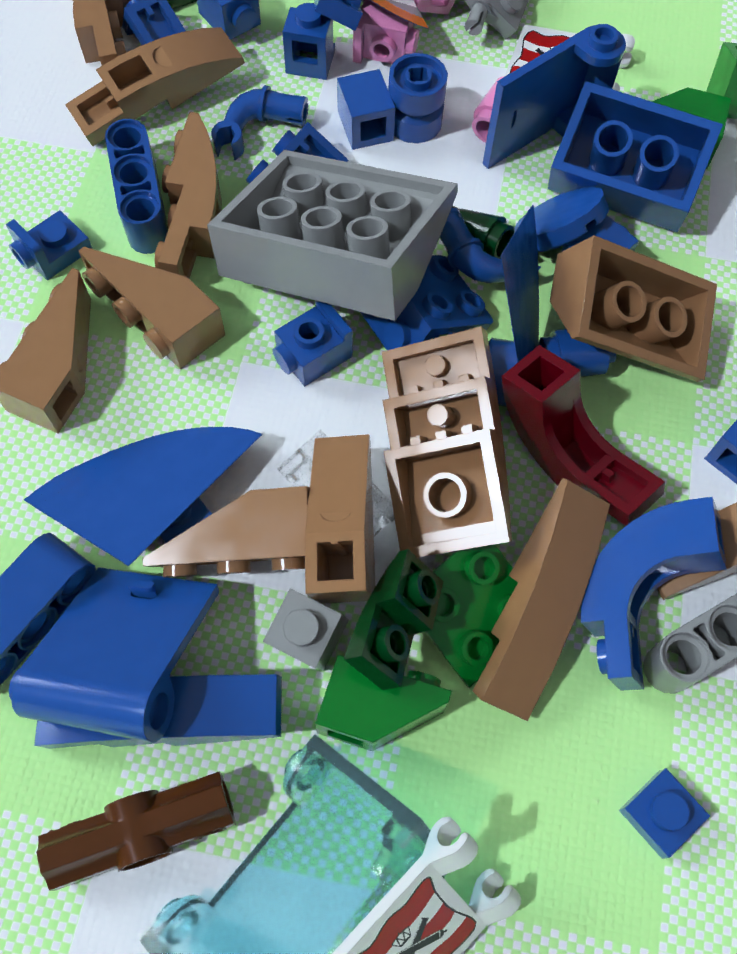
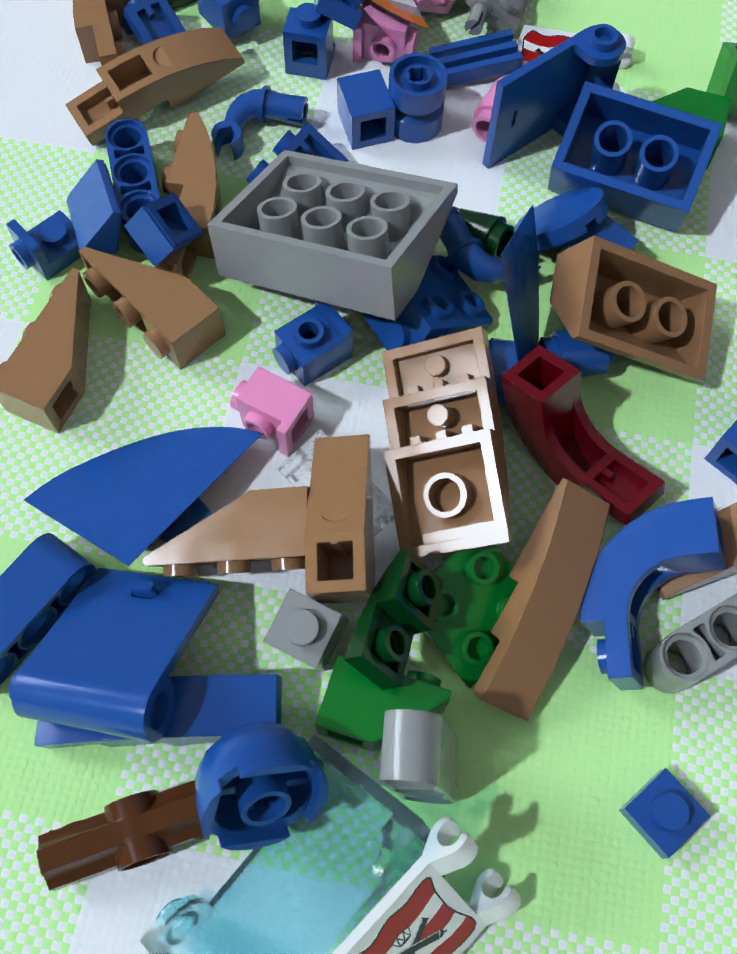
(96, 210): none -> slope
(163, 228): none -> blue slope
(258, 785): none -> blue cylinder
(274, 408): none -> bright pink brick
(419, 756): none -> light grey beam
(479, 57): none -> blue tile

